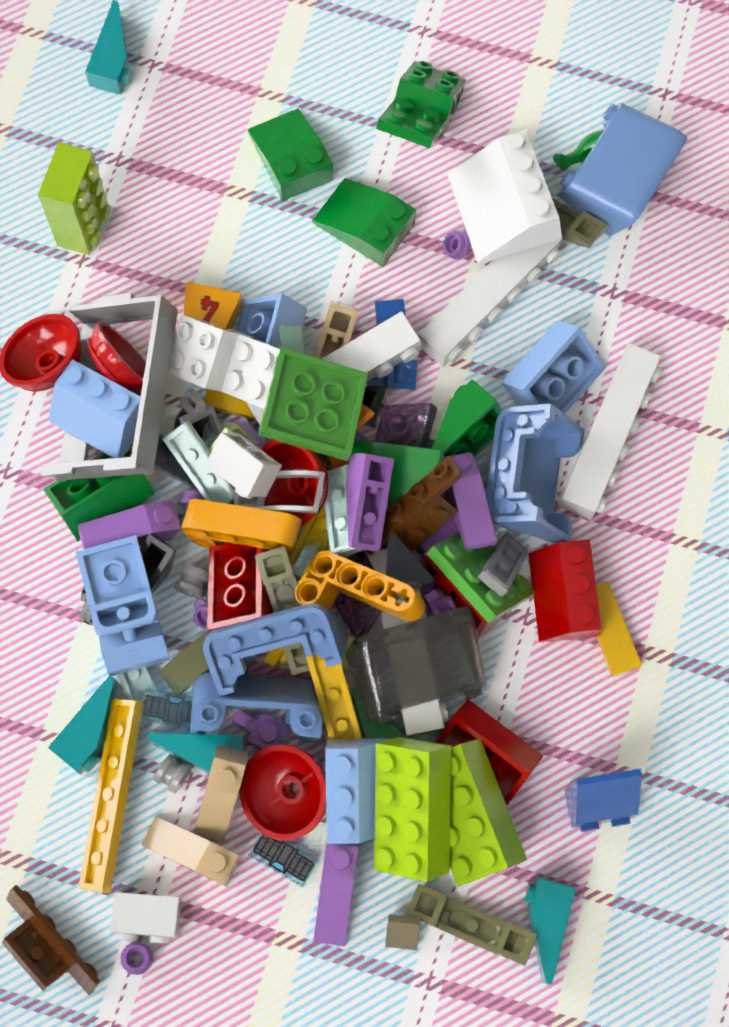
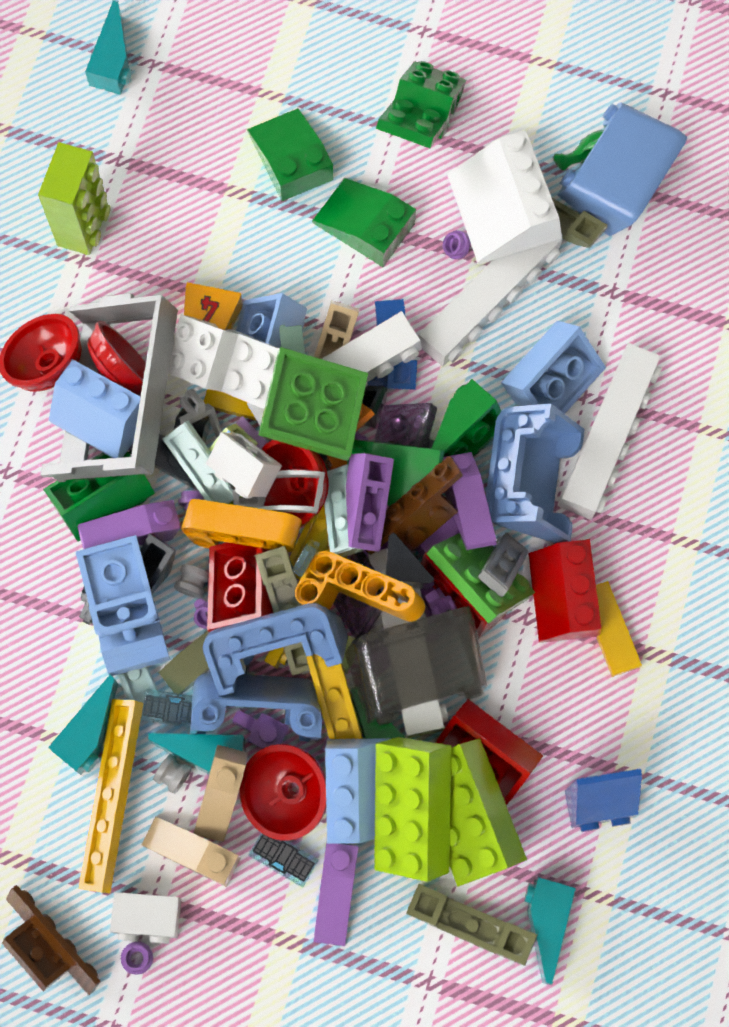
(402, 932): dark tan tile -> none

